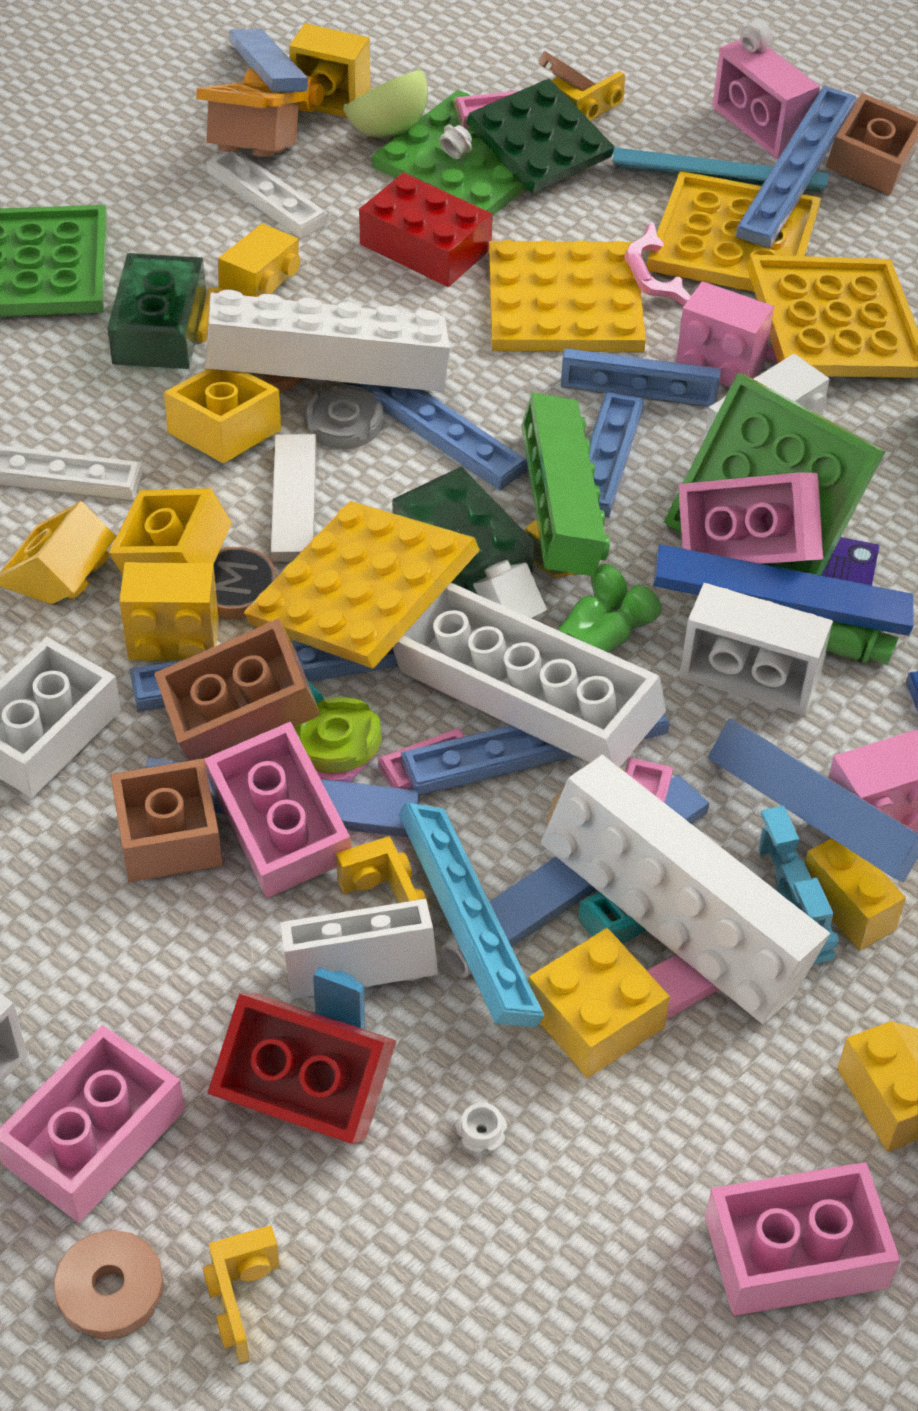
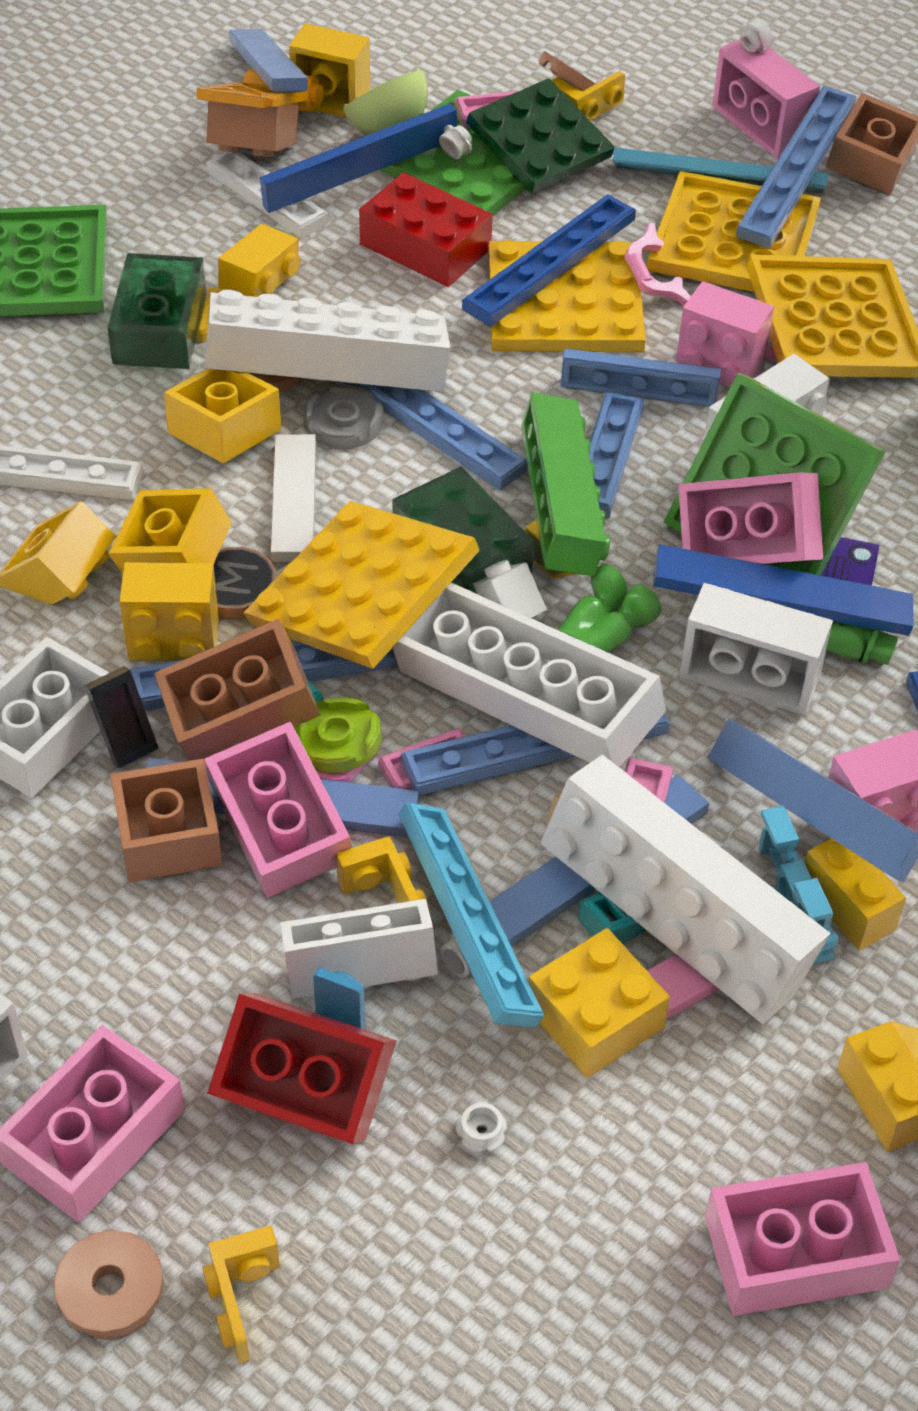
(121, 716): none -> black tile
(355, 159): none -> blue tile
(548, 260): none -> blue tile

